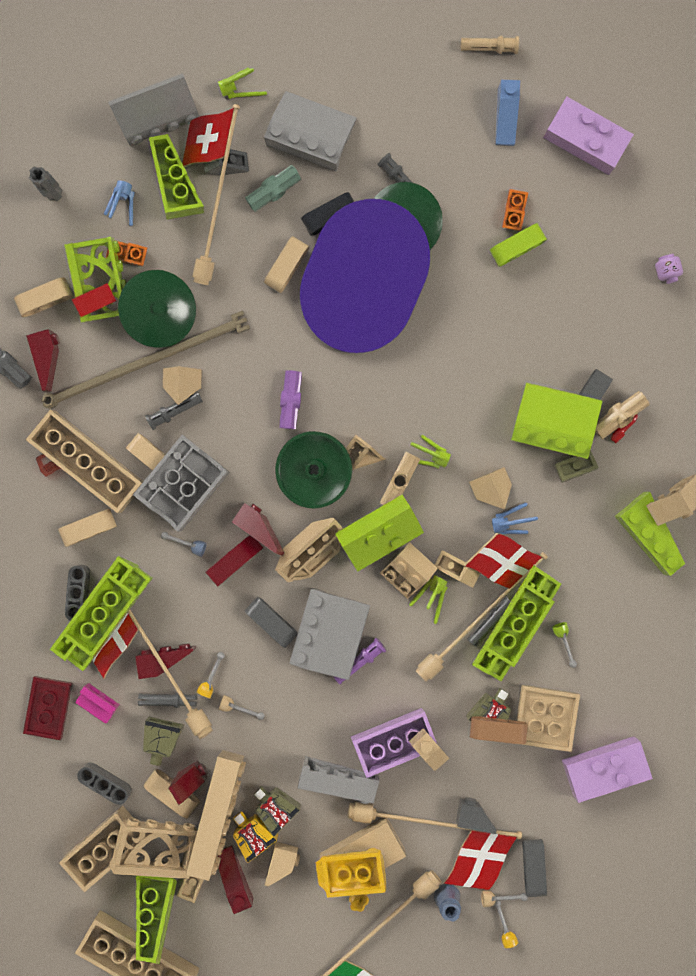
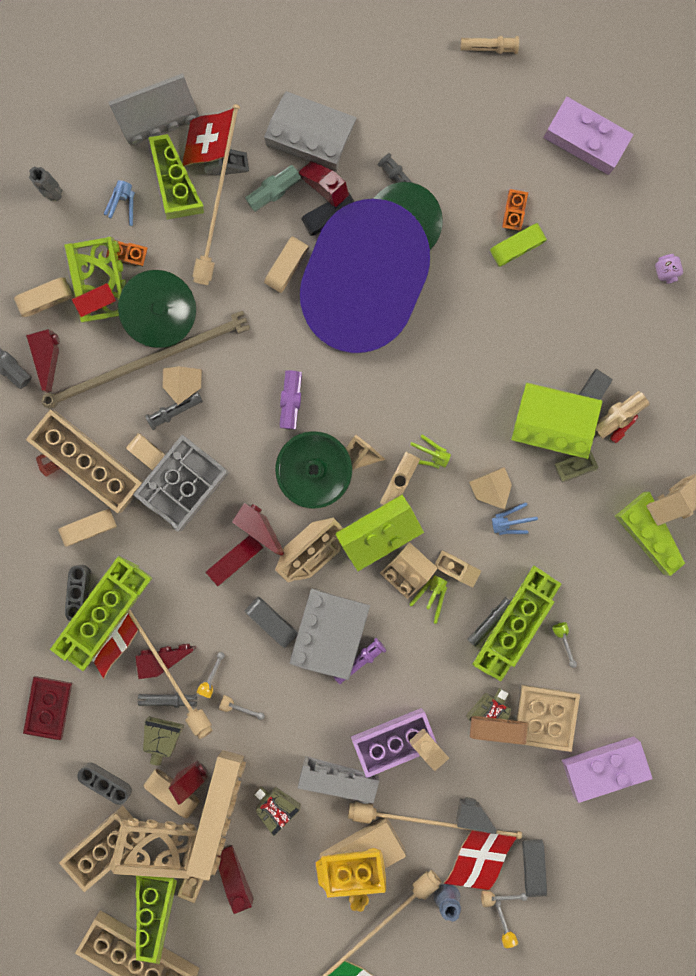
(97, 703): dark pink panel -> none
(197, 547): hinge -> none
(228, 85): lime plant -> none
(252, 835): torso -> none
(282, 862): tan slope -> none
(325, 182): none -> dark red slope
(501, 562): flag -> none
(507, 112): medium blue slope -> none

